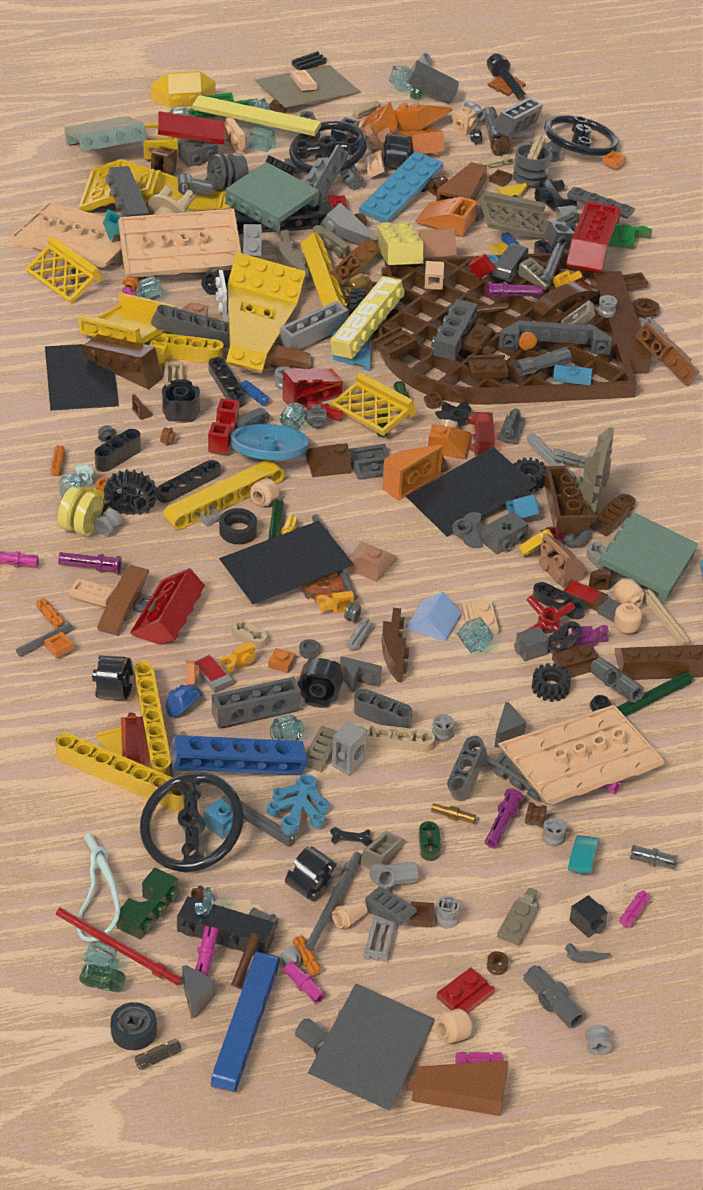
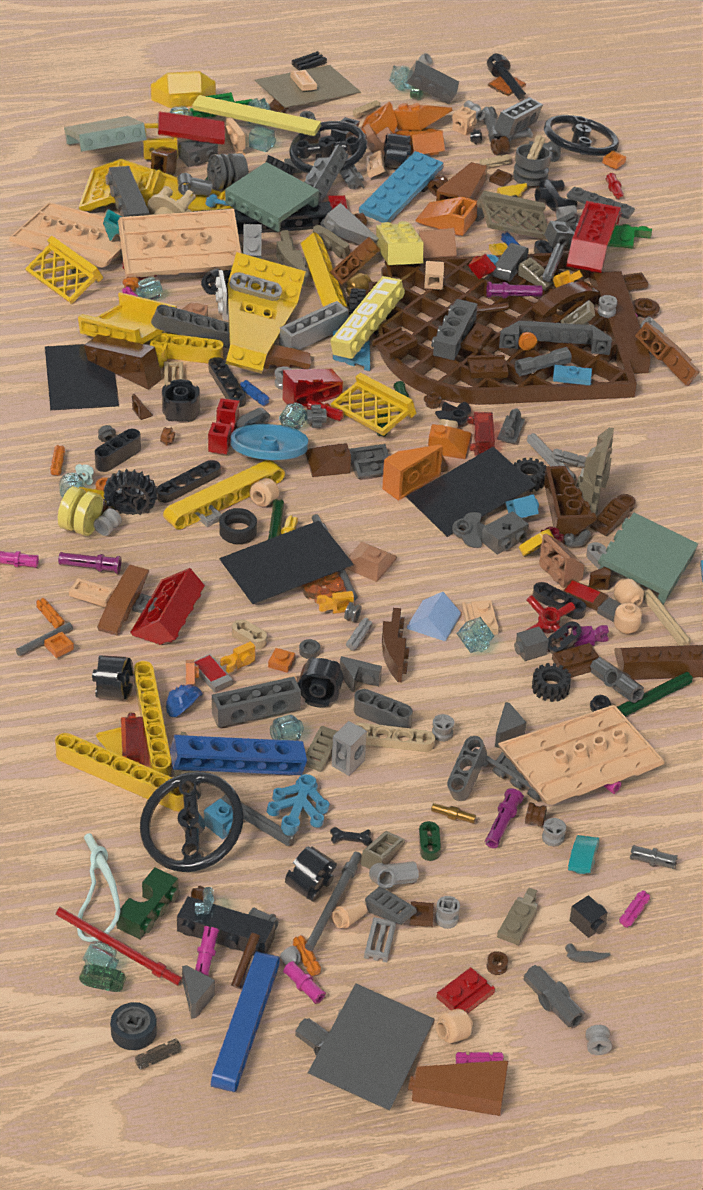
(212, 200): none -> dark azure hand
(258, 293): none -> light grey beam
(614, 185): none -> red axle

